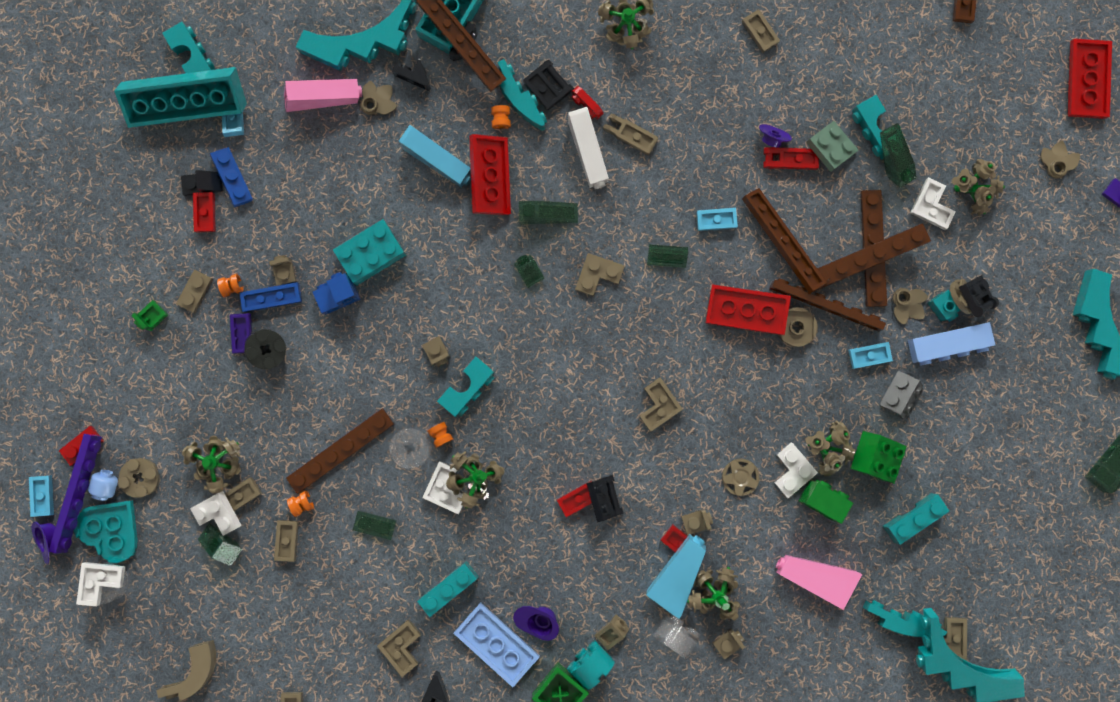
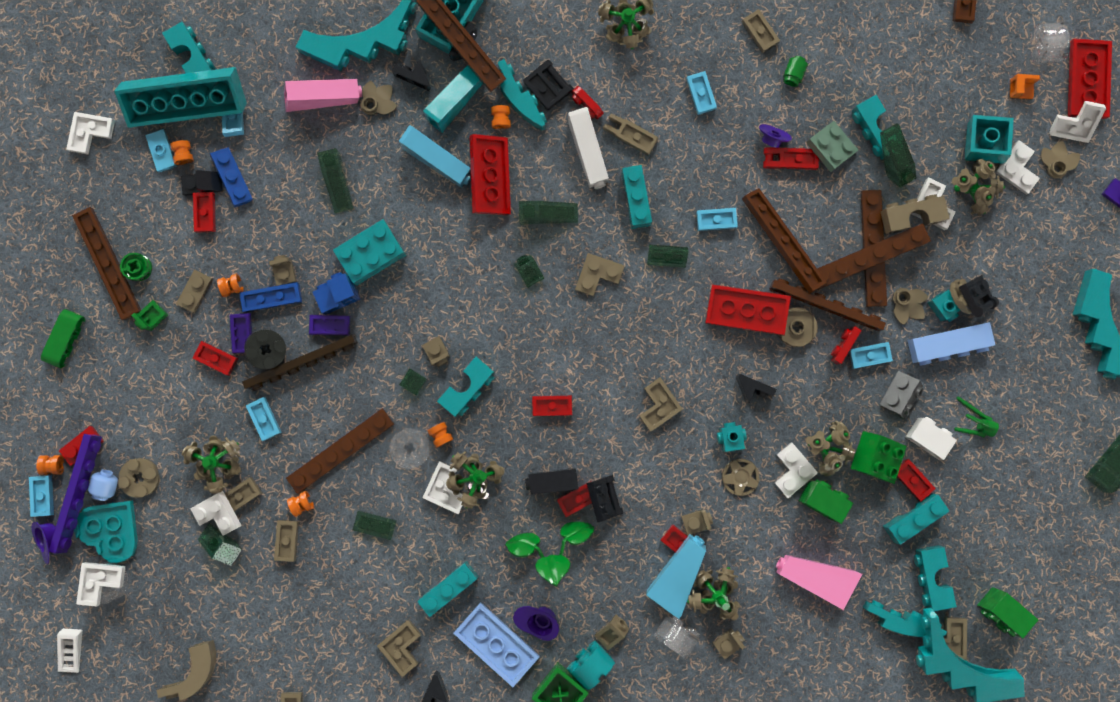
(50, 465): none -> orange wheel
(61, 338): none -> green beam
(62, 640): none -> white slope
(86, 126): none -> white plate
(106, 263): none -> reddish brown plate
(135, 266): none -> green wheel
(160, 150): none -> medium azure plate
(181, 152): none -> orange wheel
(215, 358): none -> red plate
(263, 419): none -> medium azure plate
(292, 367): none -> dark brown plate
(329, 325): none -> dark purple plate
(335, 180): none -> clear green slope
(413, 381): none -> clear green plate
(452, 99): none -> teal slope
(552, 405): none -> red plate
(552, 481): none -> black slope
(554, 566): none -> green plant
(637, 196): none -> teal arch
(701, 92): none -> medium azure plate
(737, 442): none -> teal brick
(750, 385): none -> black slope
(795, 71): none -> green brick
(849, 337): none -> red plate
(914, 480): none -> red plate
(929, 562): none -> teal arch
(931, 438): none -> white brick
(932, 211): none -> dark tan arch
(985, 425): none -> green plant
(989, 138): none -> teal brick
(1007, 613): none -> green brick
(1014, 169): none -> white plate
(1023, 86): none -> orange panel
(1049, 43): none -> clear brick
(1081, 127): none -> white plate

